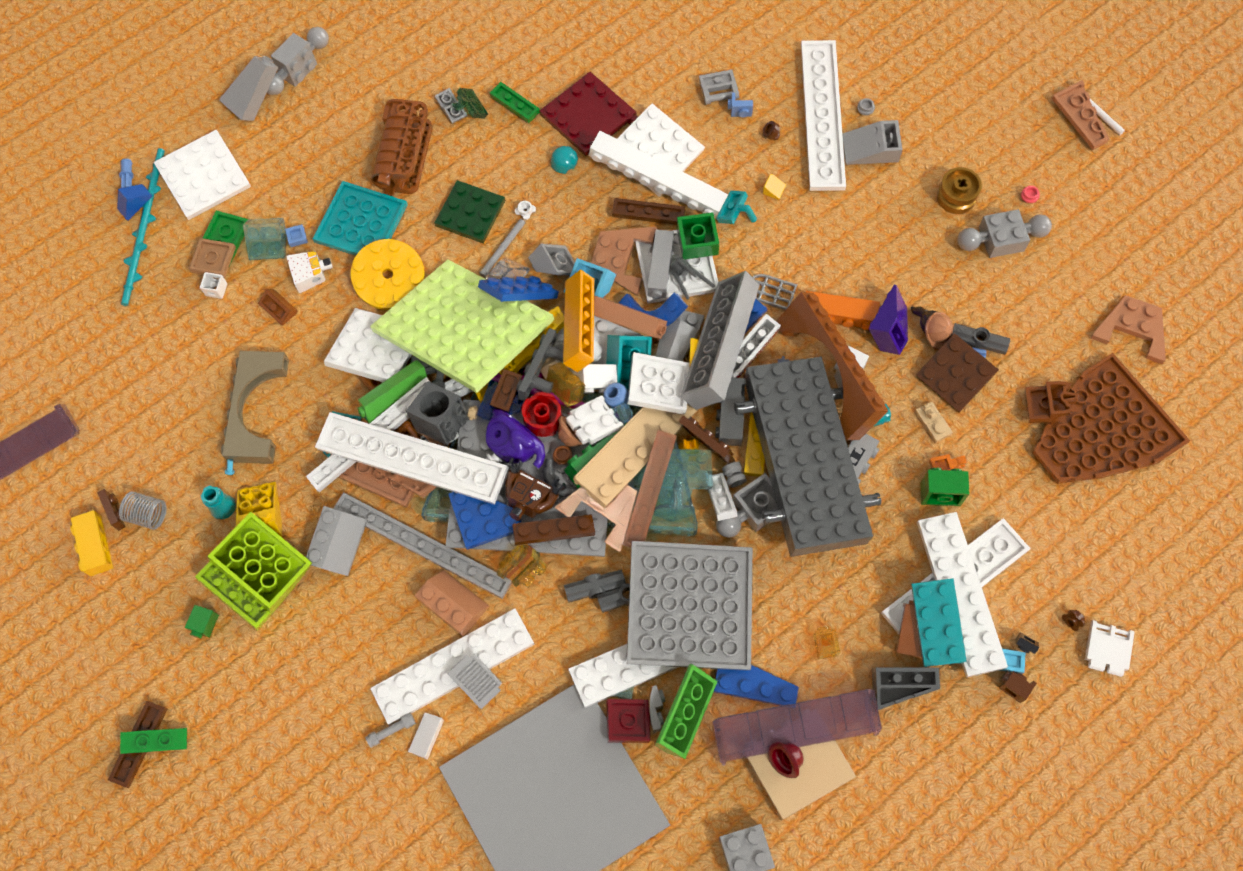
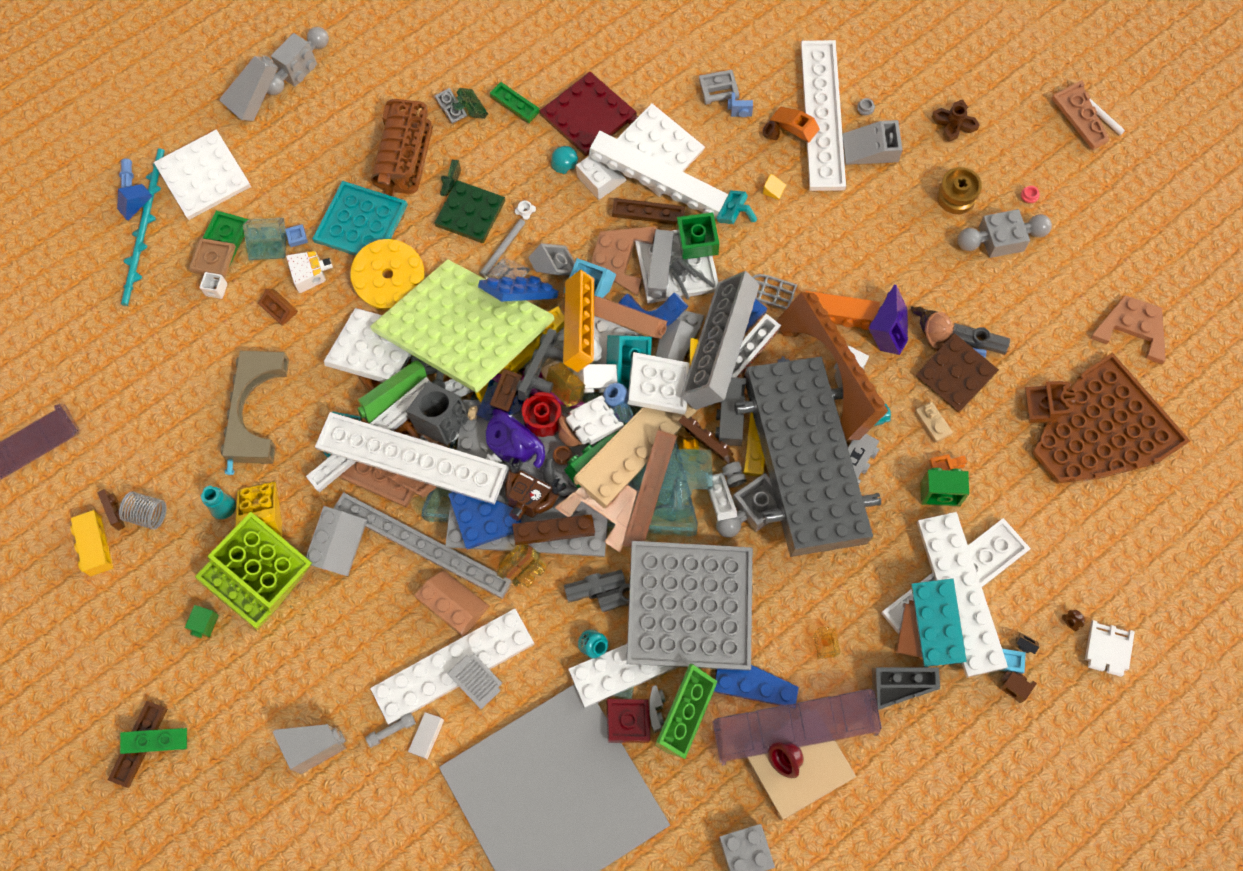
(309, 745): none -> light grey slope
(450, 180): none -> clear green slope
(592, 643): none -> teal head
(598, 177): none -> white slope
(796, 122): none -> orange slope
(955, 120): none -> reddish brown plant

